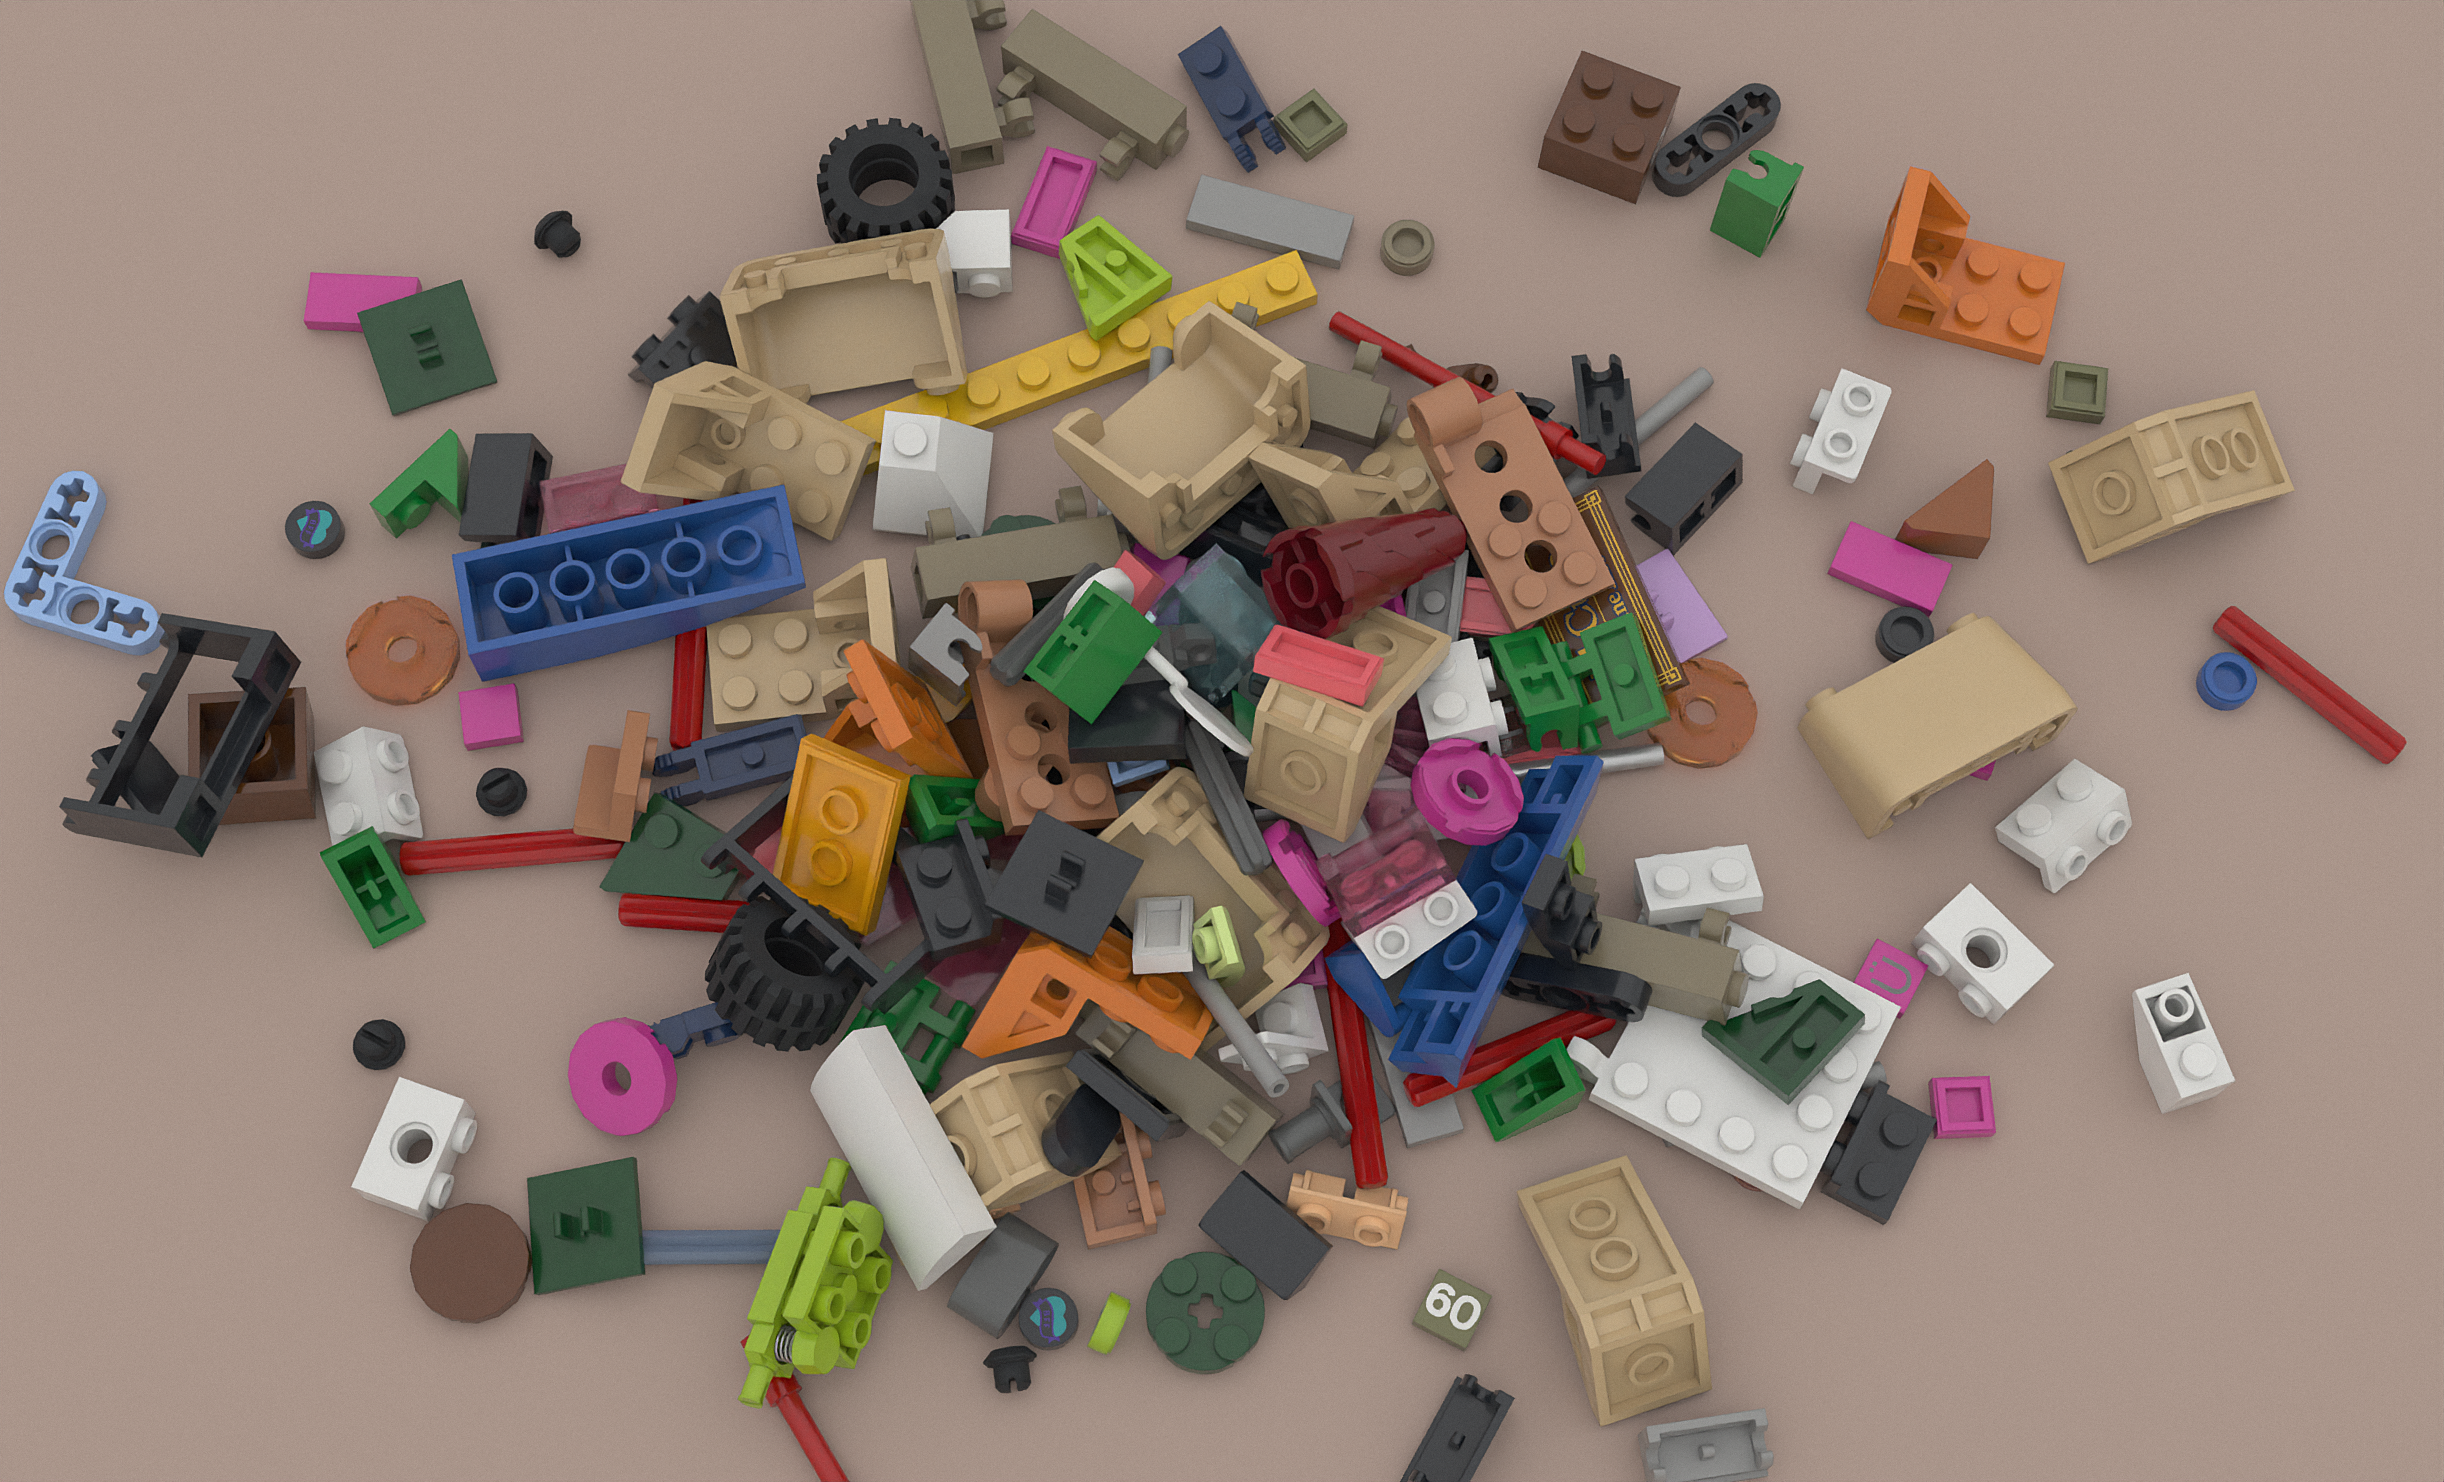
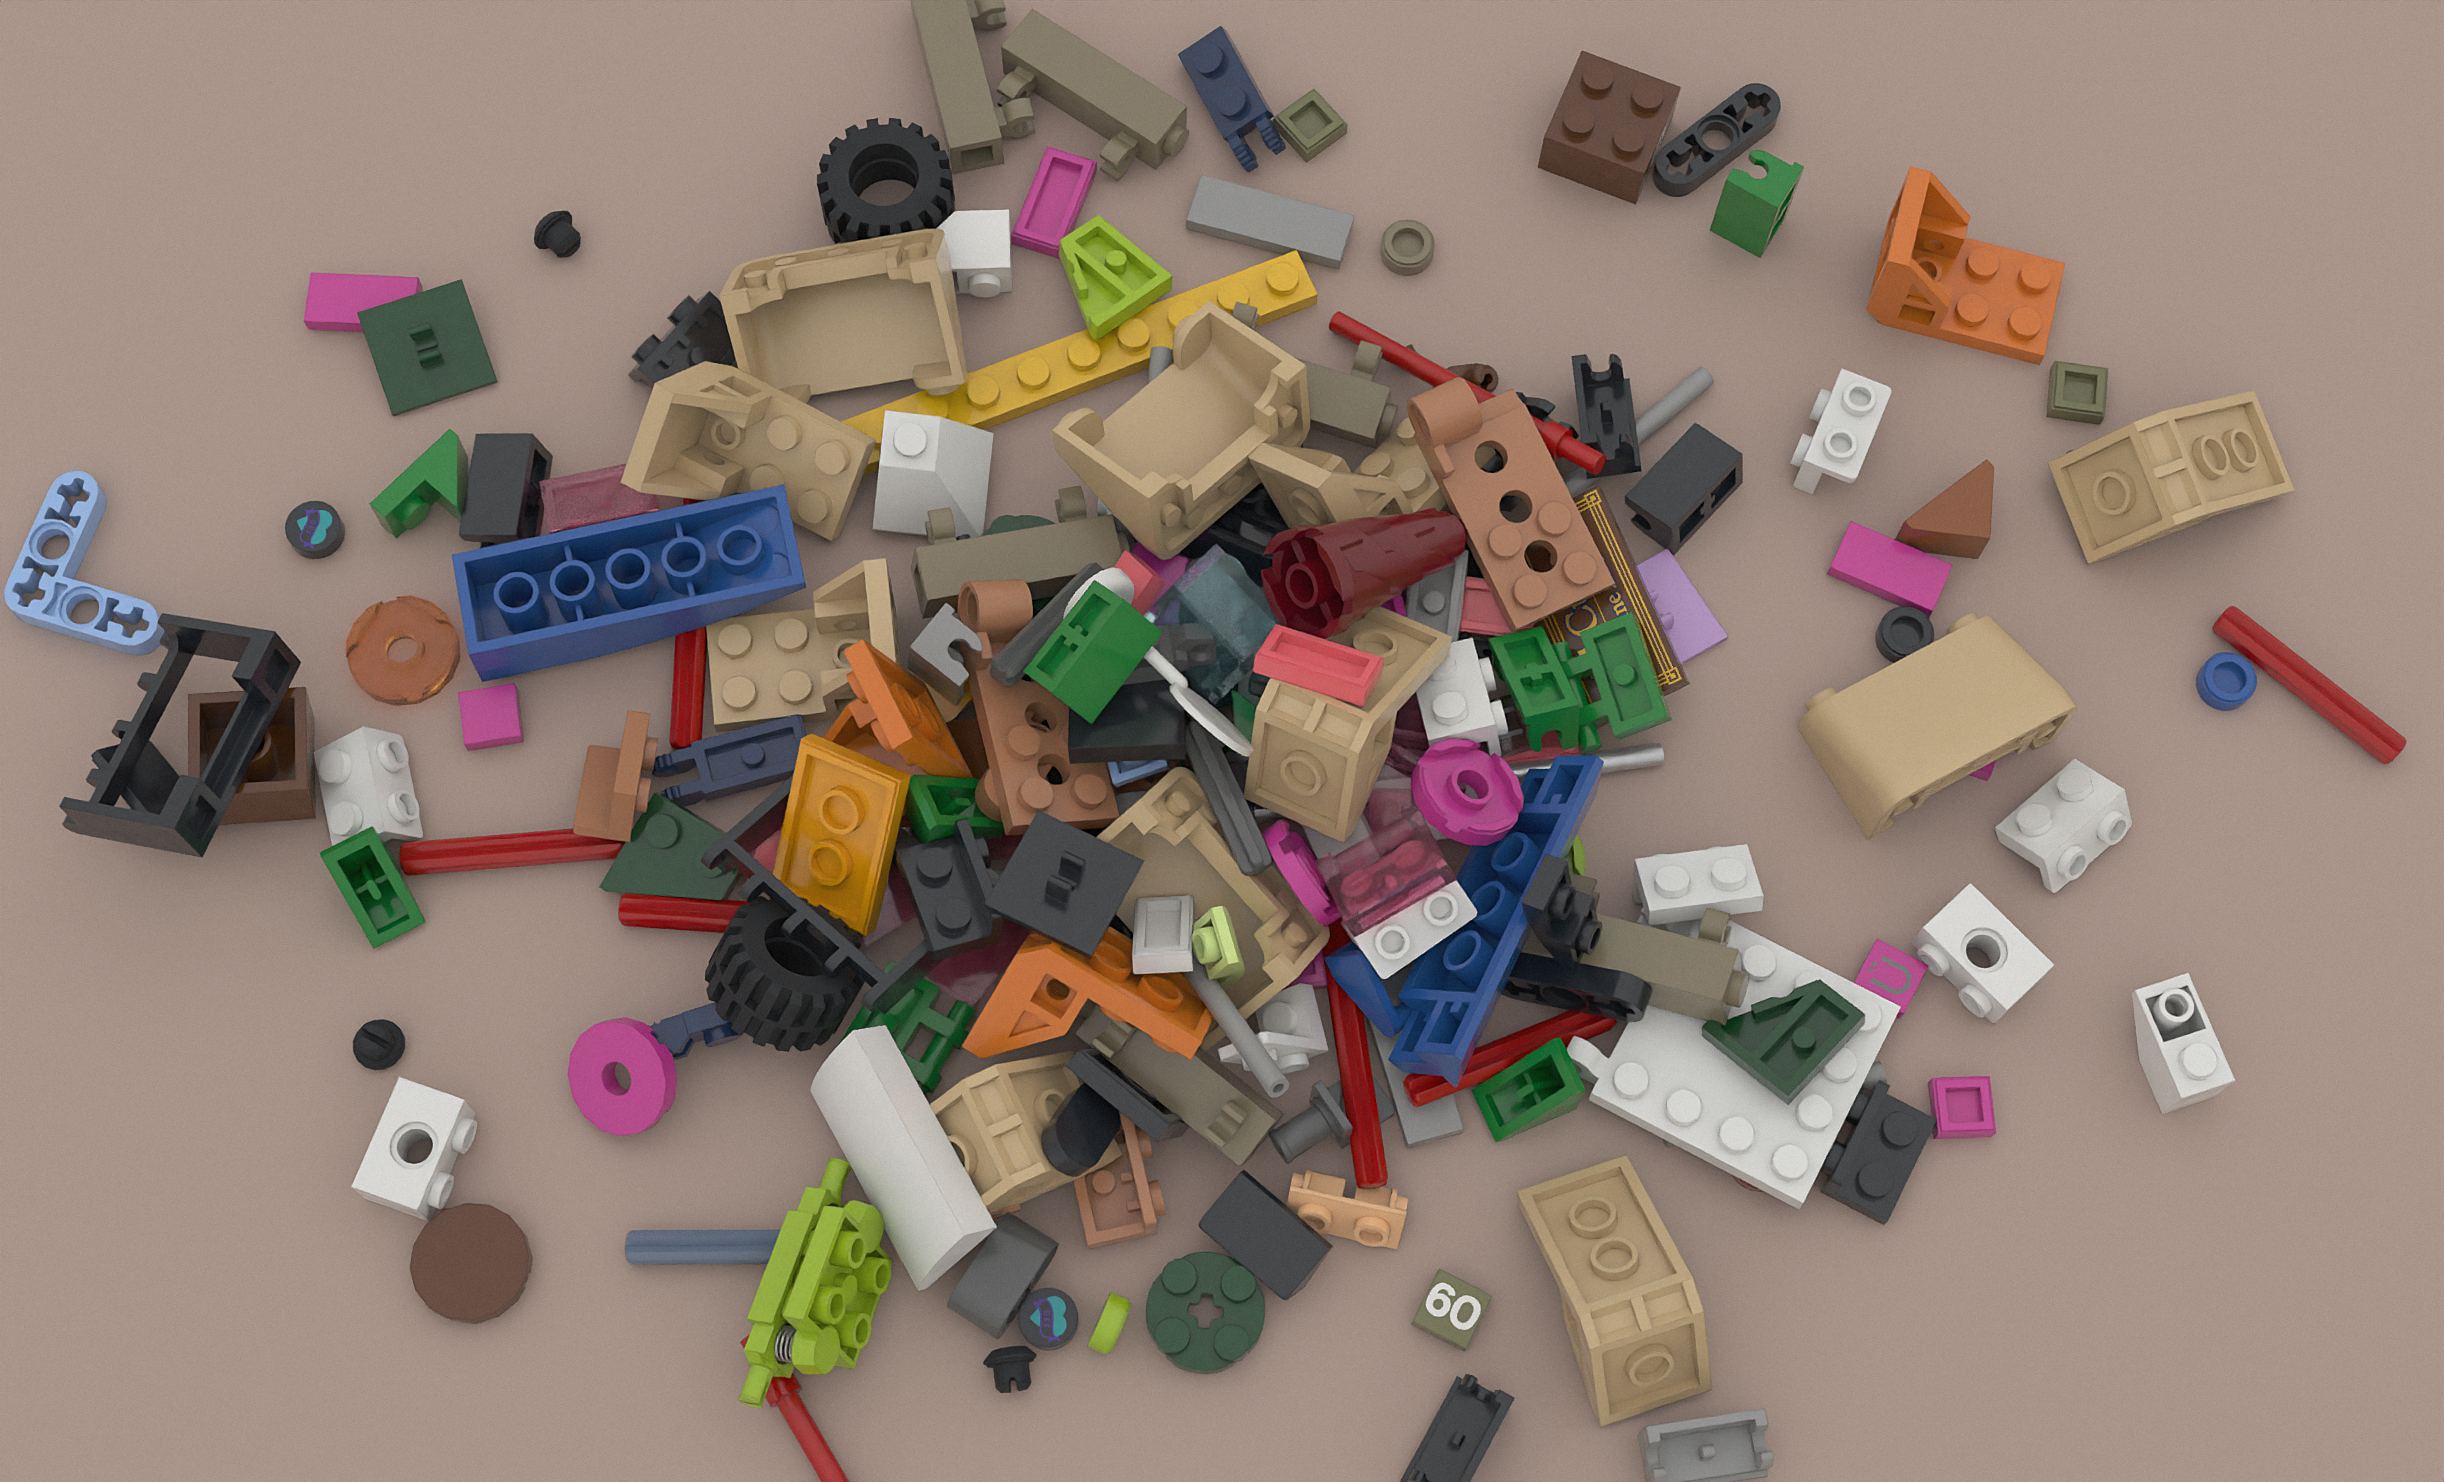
(501, 791): black piece -> none
(585, 1226): dark green piece -> none
(1722, 739): clear orange tile -> none

